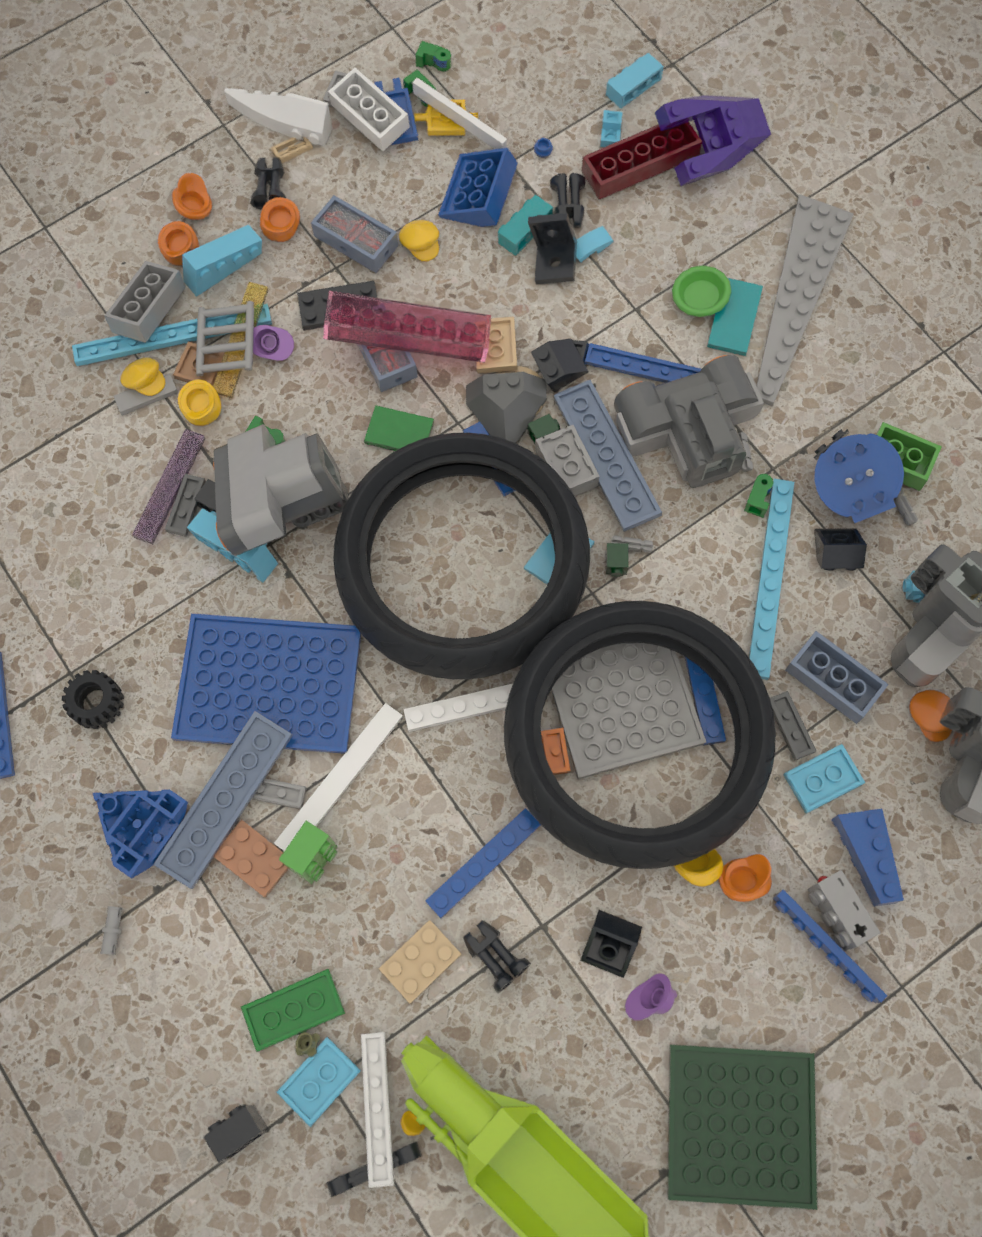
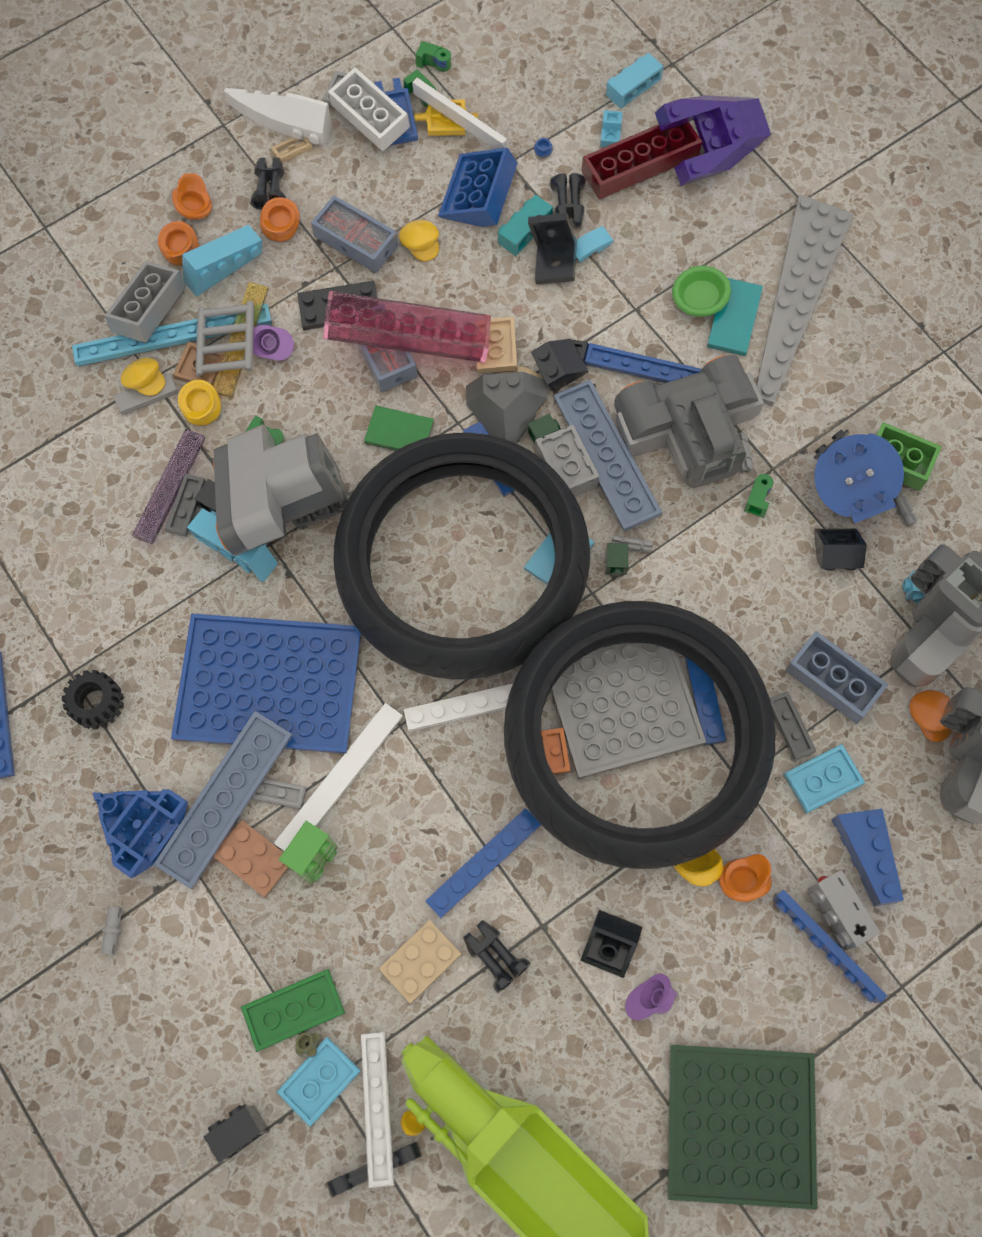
(771, 576): medium azure plate -> none

